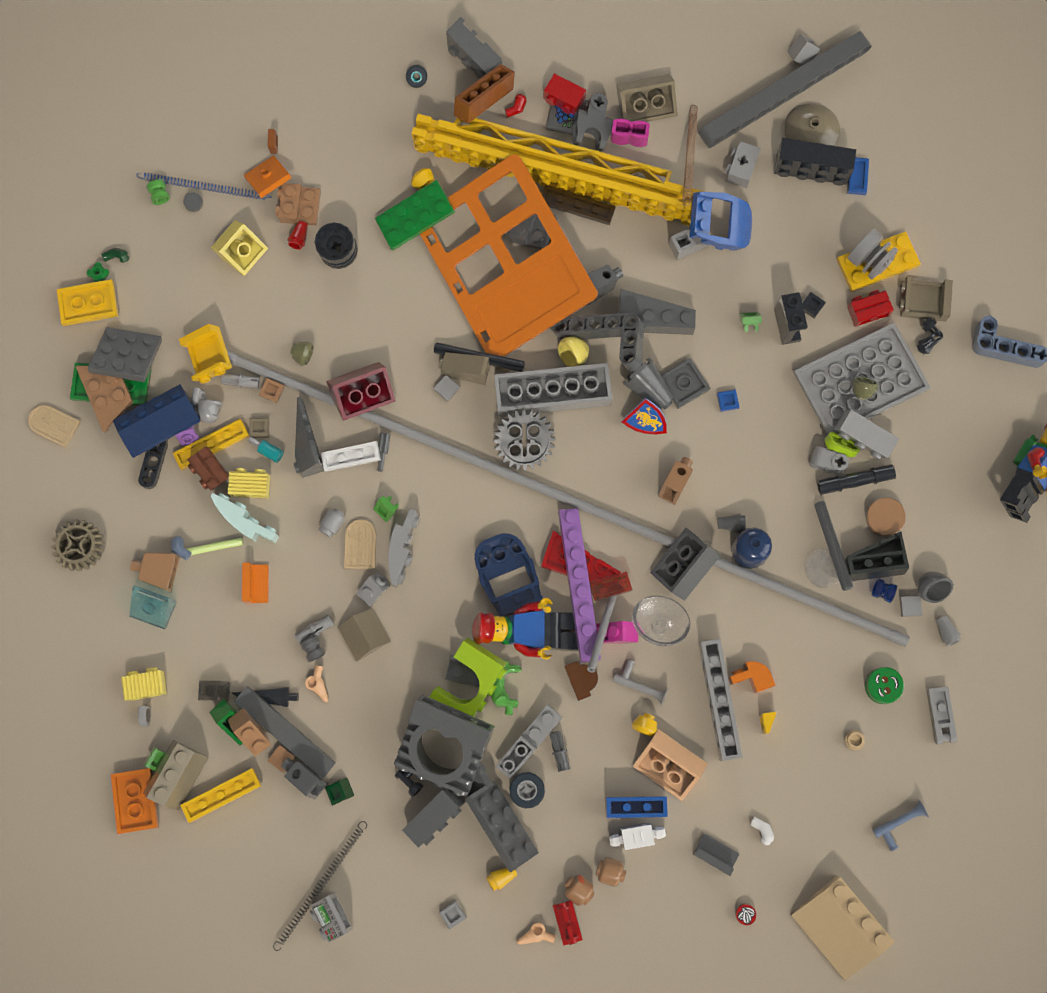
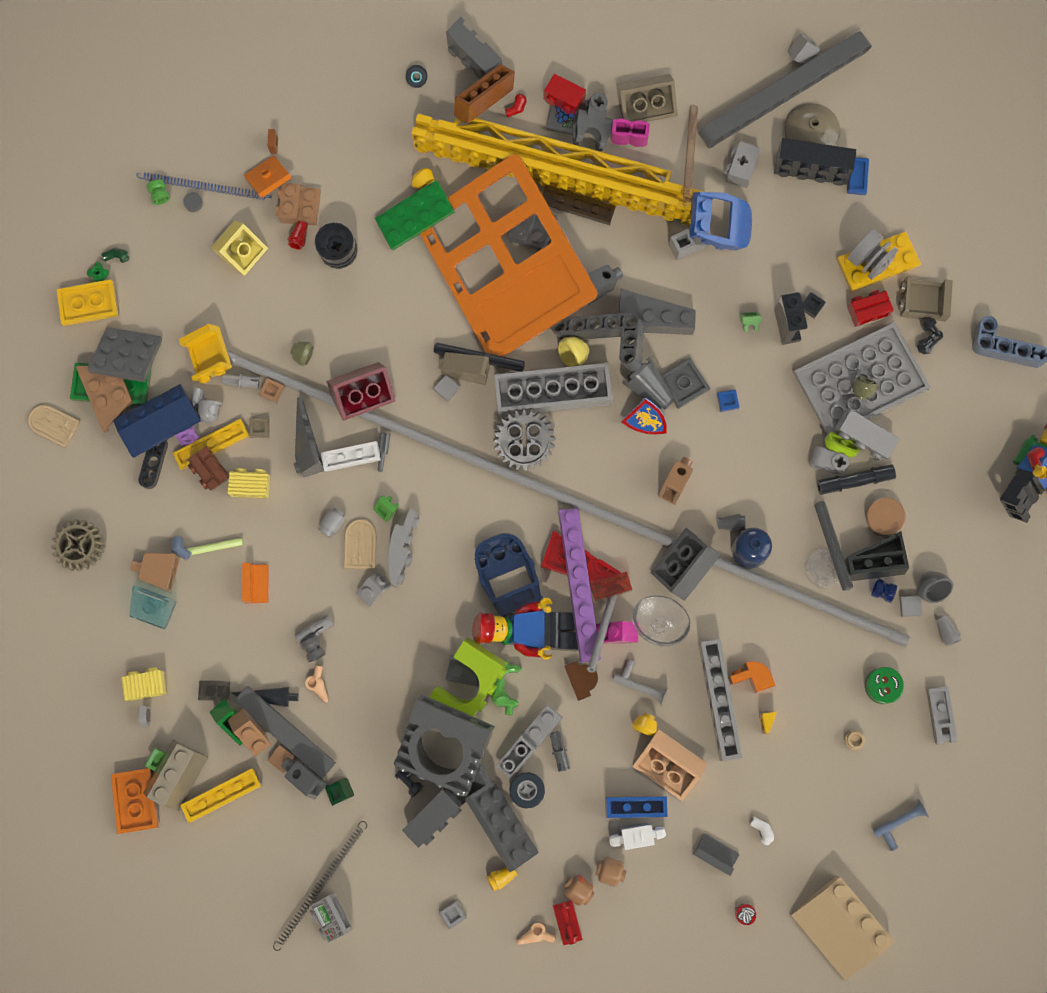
(237, 517): light aqua slope -> none
(267, 449): teal piece -> none
(363, 634): dark tan slope -> none

